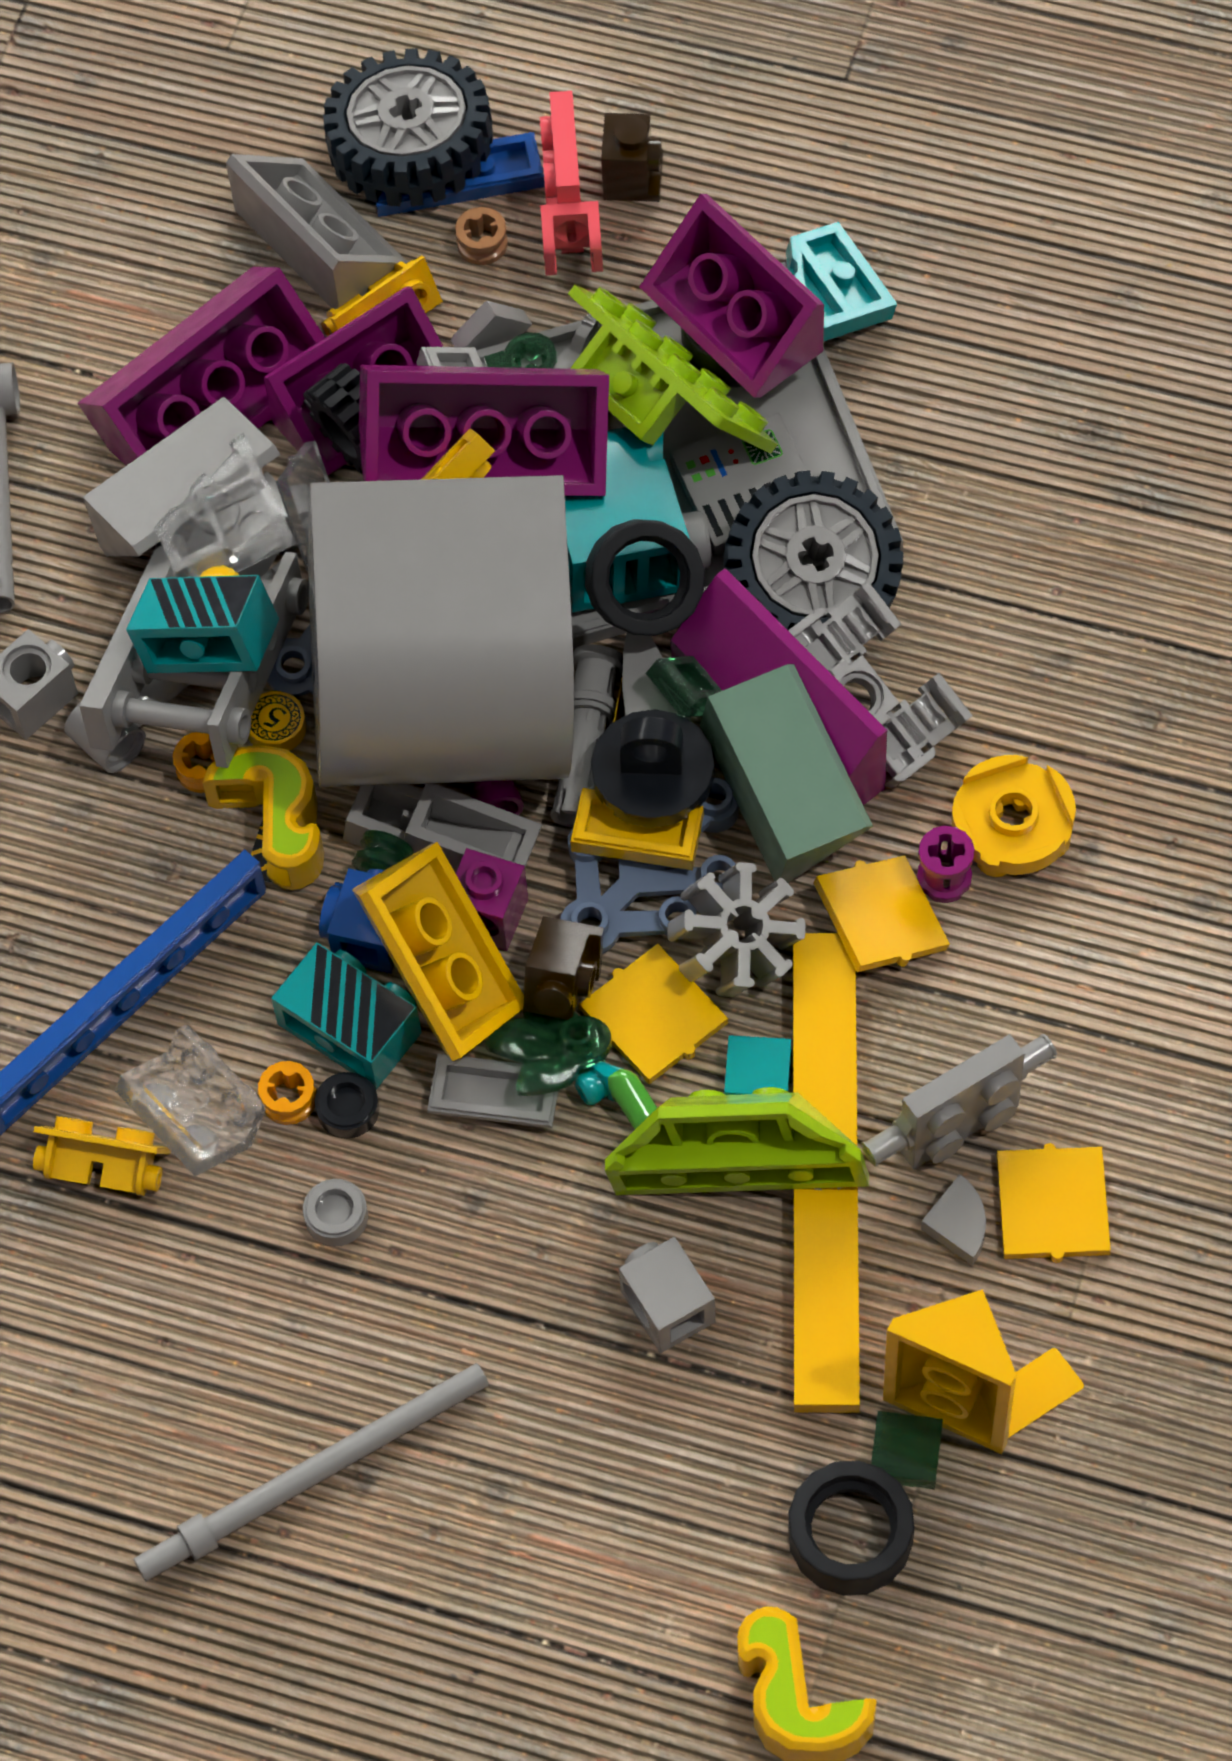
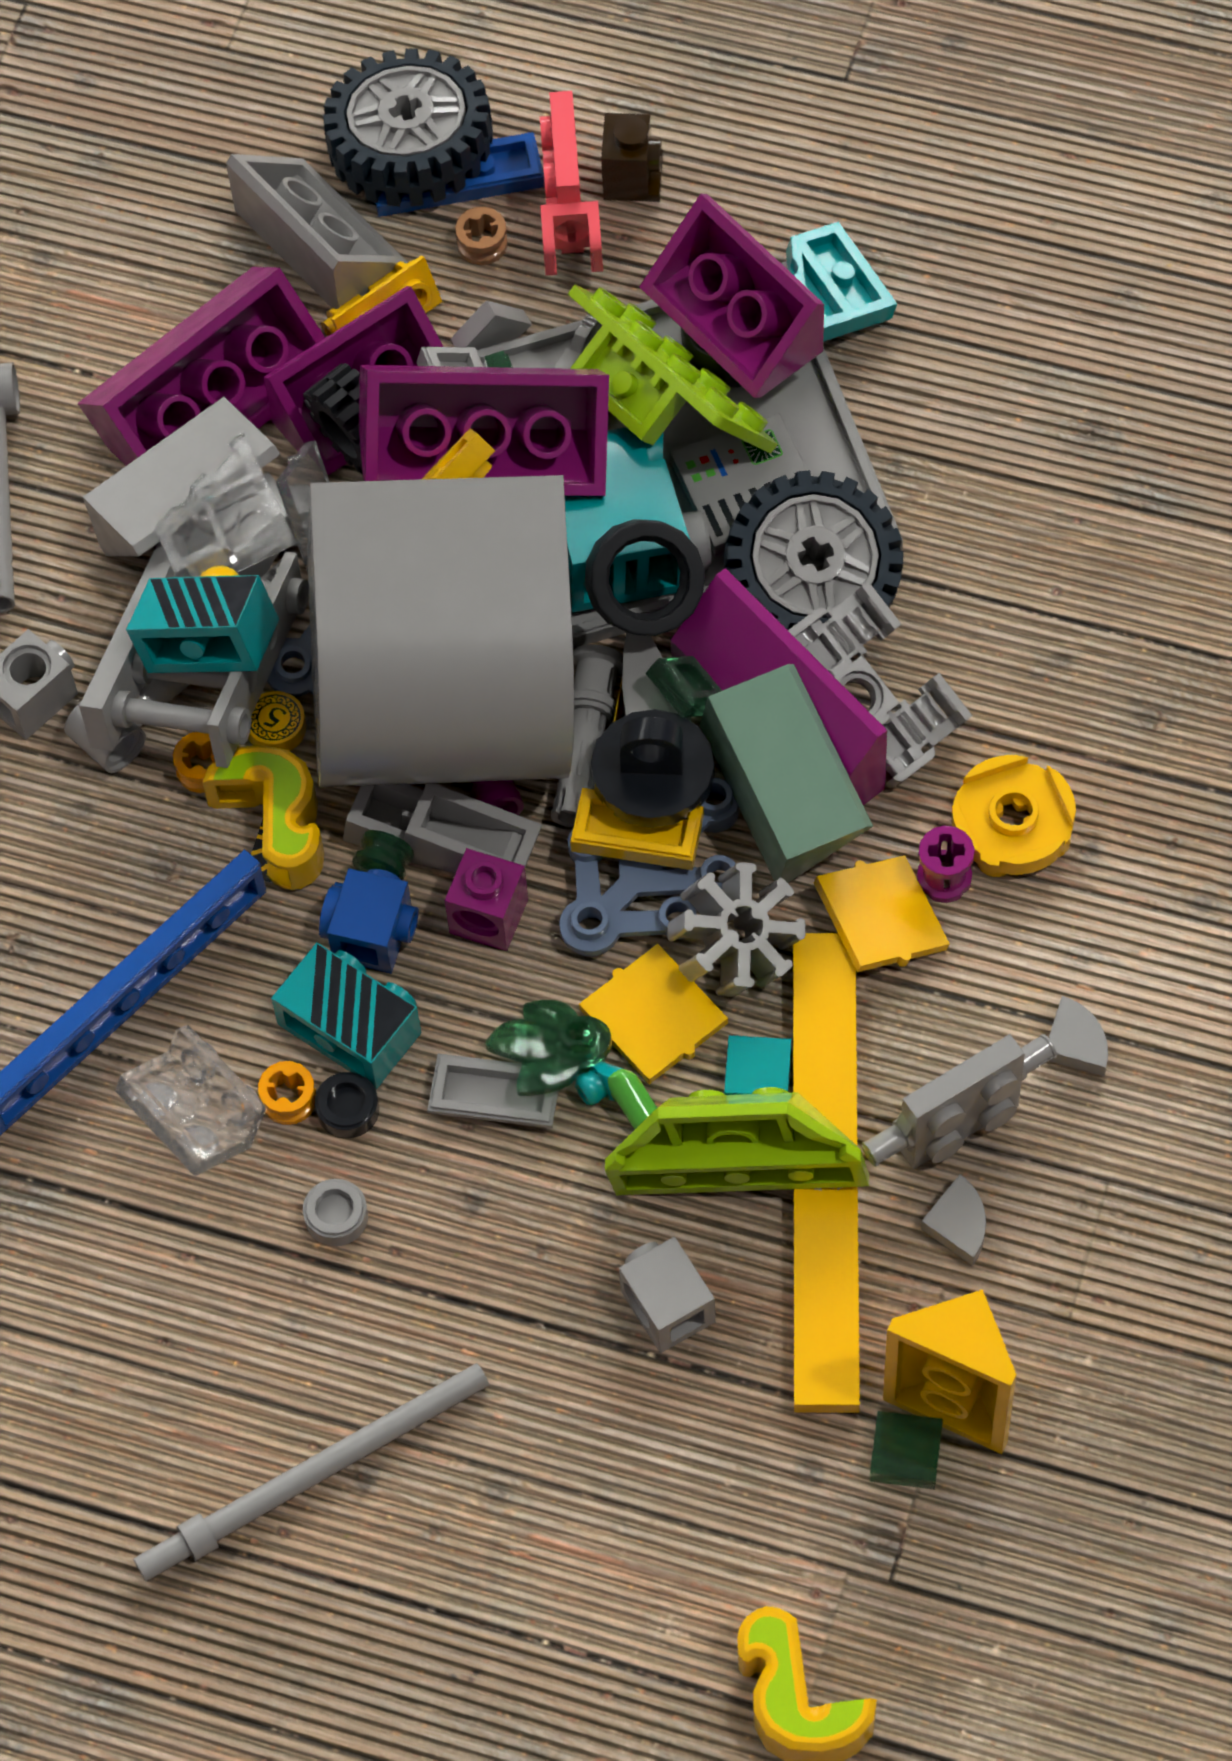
(125, 1158): yellow hinge -> none
(441, 949): yellow slope -> none
(531, 347): clear green bush -> none
(562, 967): dark brown brick -> none
(851, 1478): black tyre -> none
(1041, 1388): yellow sticker -> none
(1053, 1203): yellow piece -> none
(1079, 1038): none -> light grey tile

